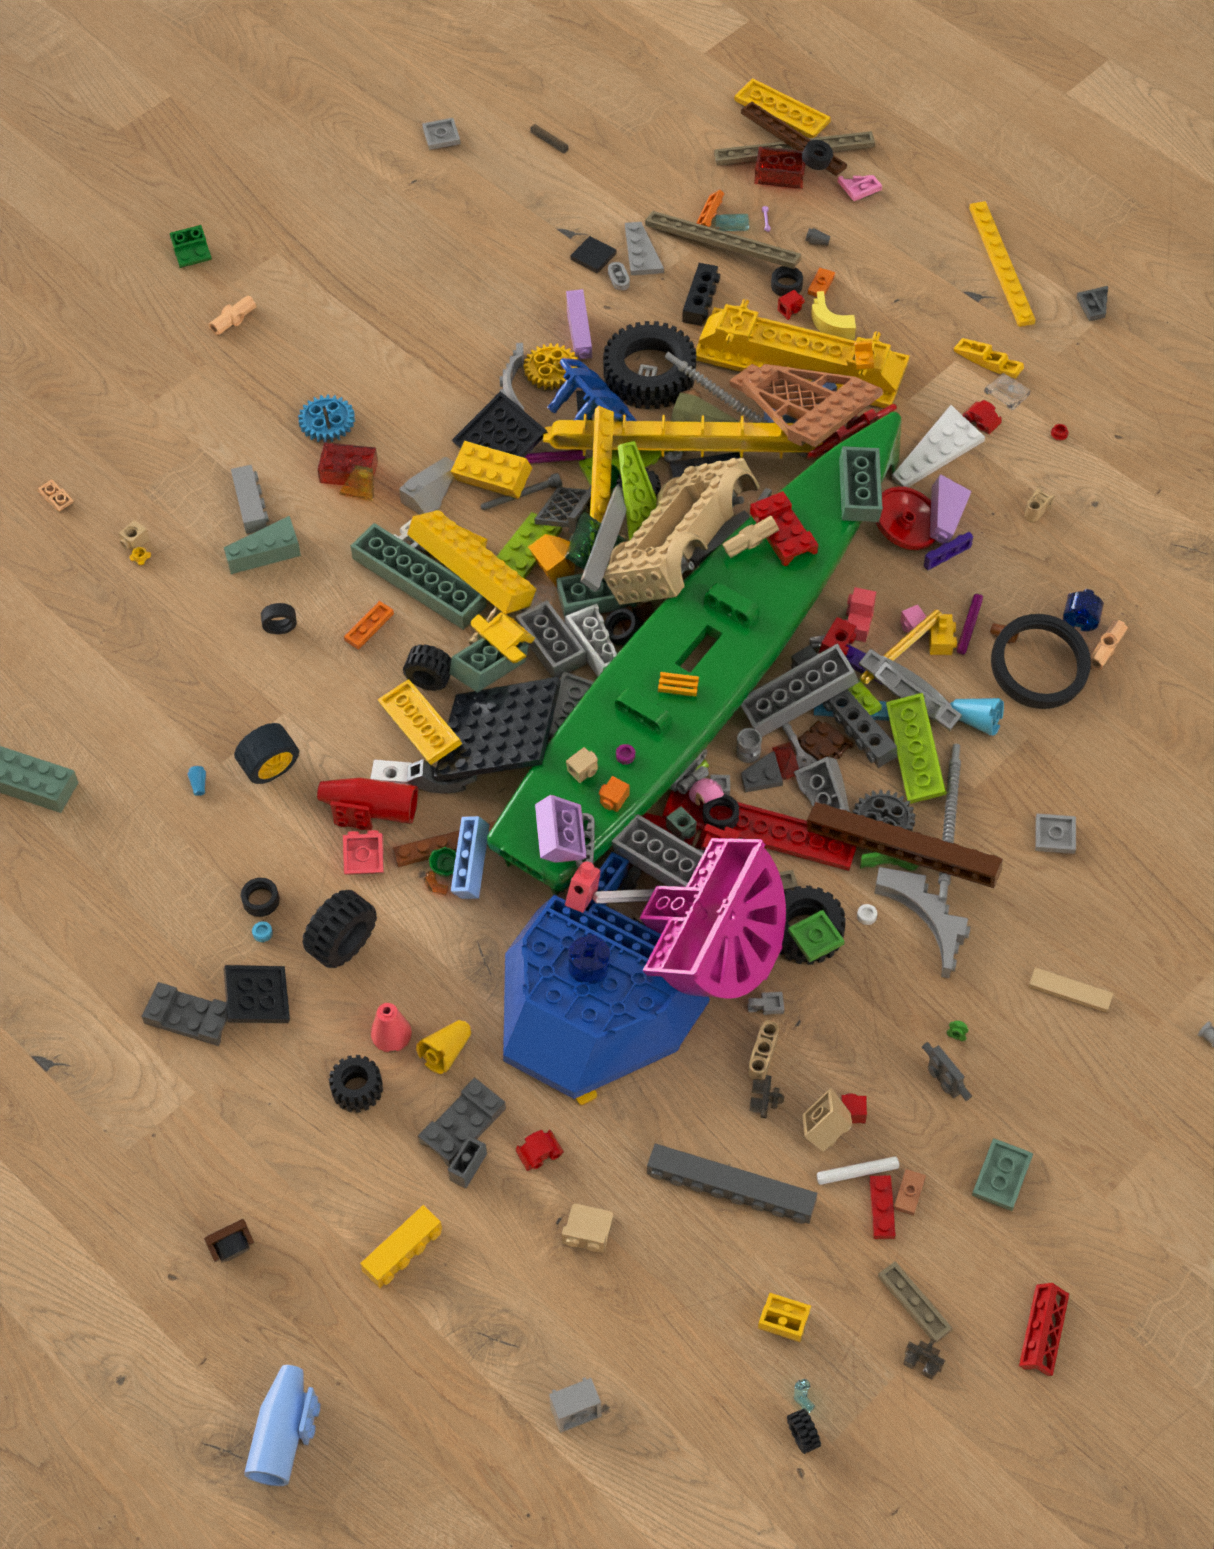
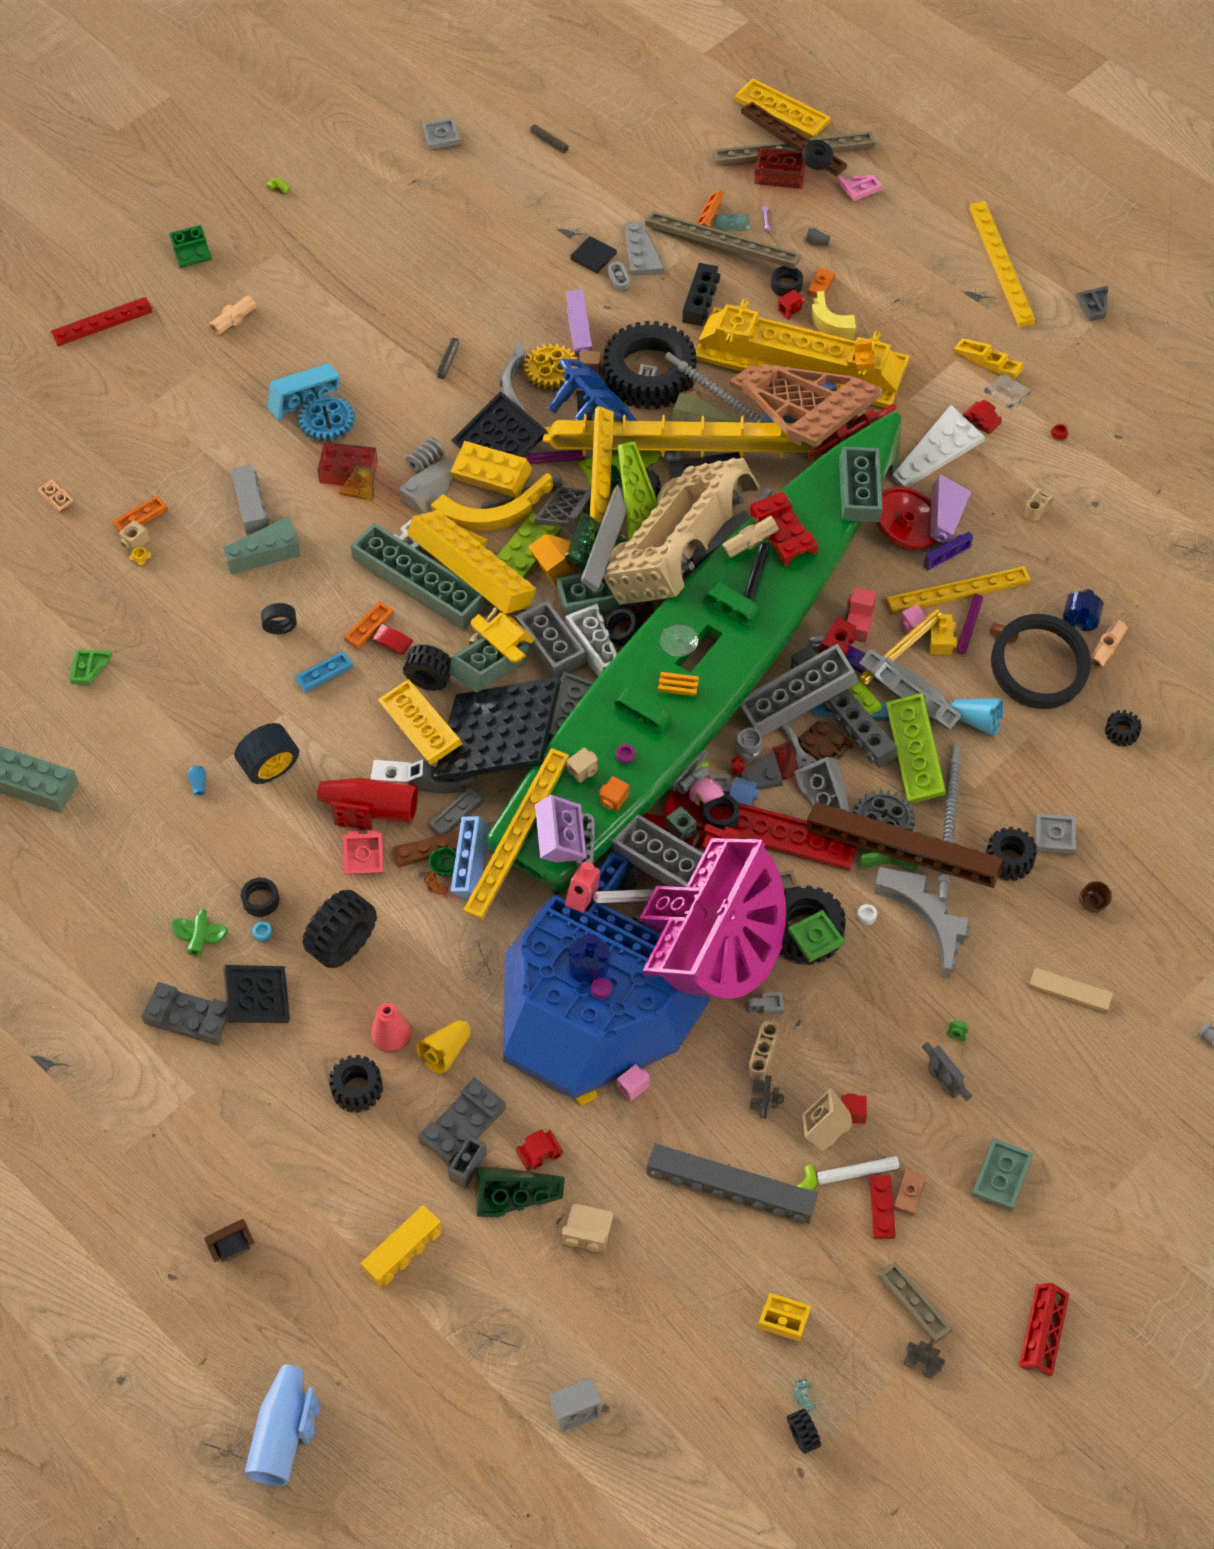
(88, 665): none -> bright green wing
(101, 321): none -> red plate
(142, 513): none -> orange plate
(198, 932): none -> bright green plant
(278, 183): none -> lime arm
(297, 389): none -> medium azure wedge
(323, 672): none -> dark azure plate
(393, 639): none -> red slope
(424, 455): none -> light grey piece
(447, 358): none -> clear smoke axle
(452, 815): none -> light grey tile
(497, 517): none -> yellow arch
(510, 1190): none -> dark green wedge
(515, 835): none -> yellow plate
(592, 360): none -> medium nougat brick
(601, 988): none -> magenta tile
(633, 1082): none -> bright pink brick
(678, 634): none -> clear dish
(737, 765): none -> red plate
(744, 791): none -> medium blue brick
(756, 570): none -> black axle
(810, 1181): none -> lime arm
(959, 590): none -> yellow tile
(1019, 842): none -> black tyre
(1095, 896): none -> reddish brown hair
(1124, 719): none -> black tyre

